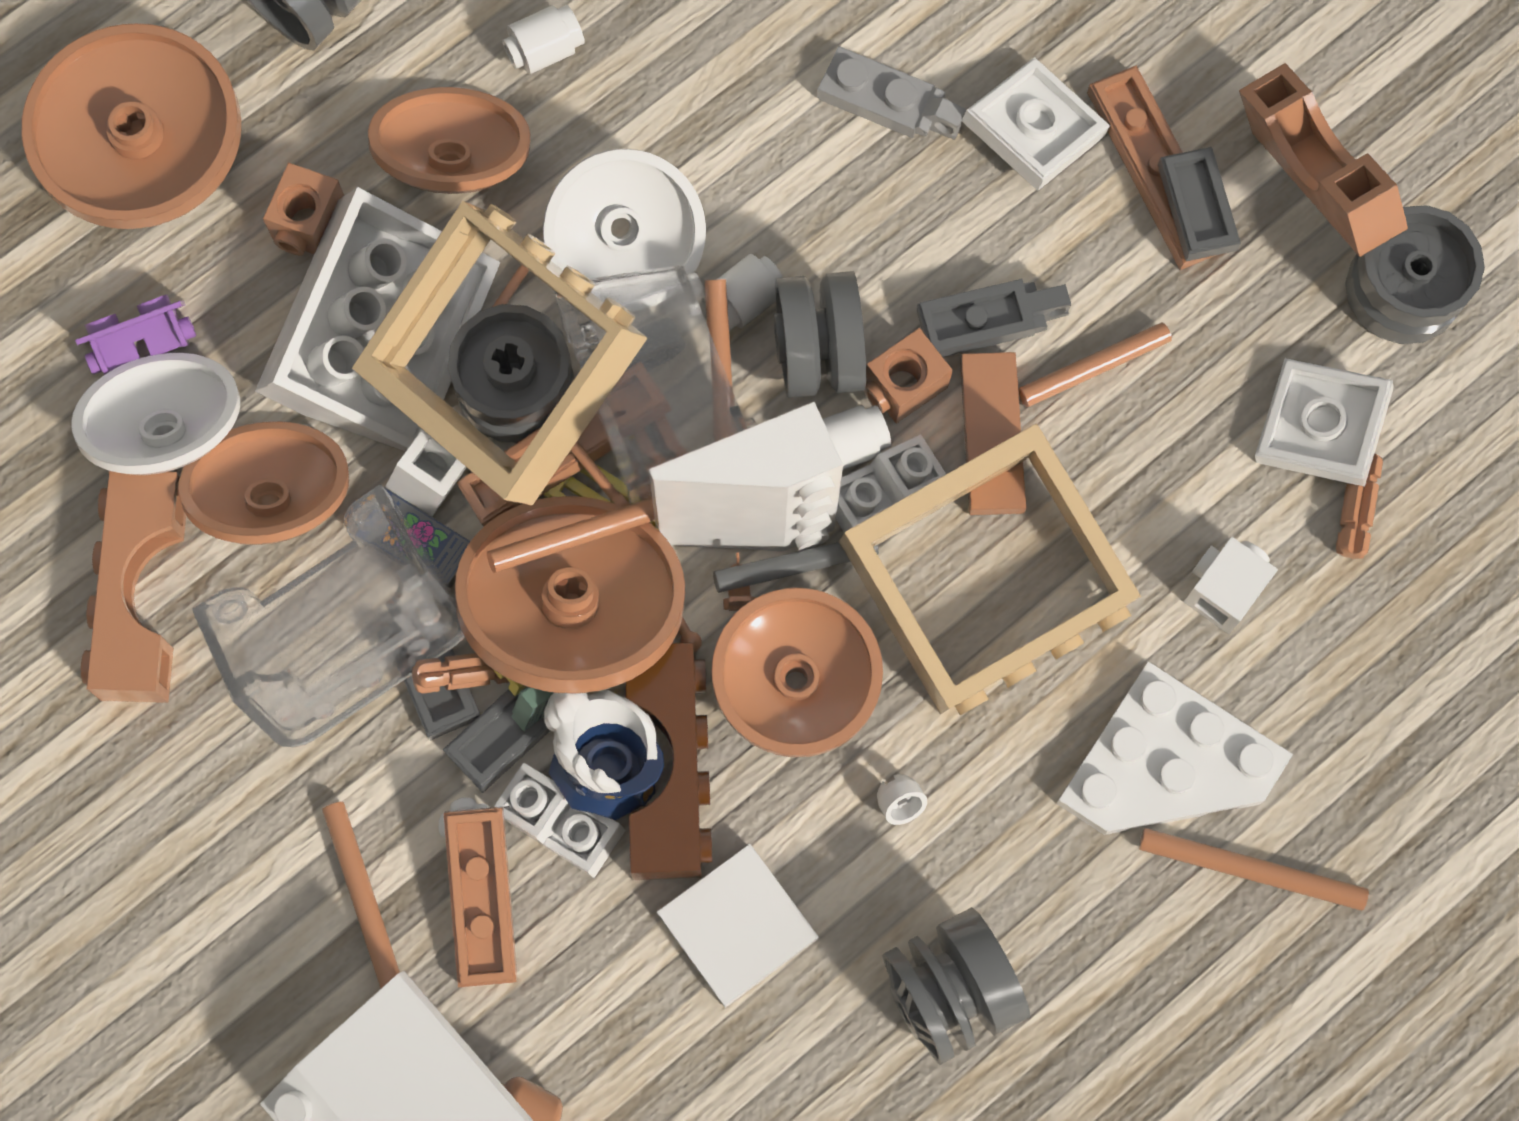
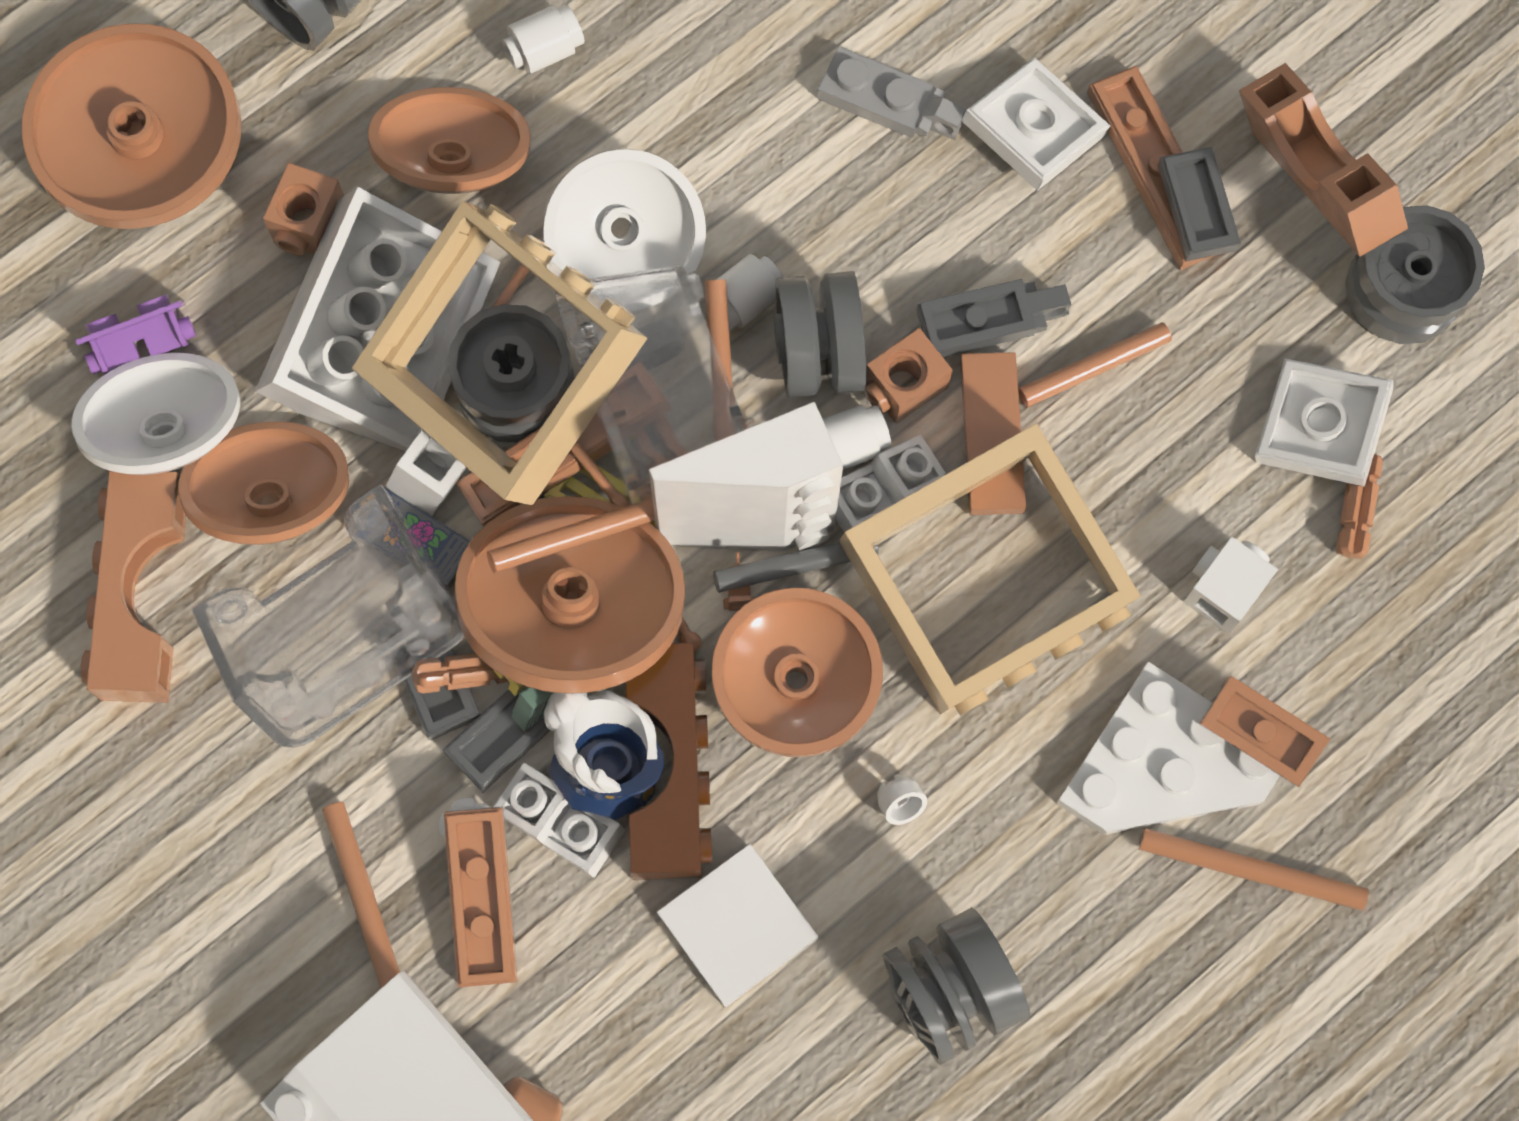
(1264, 731): none -> nougat panel

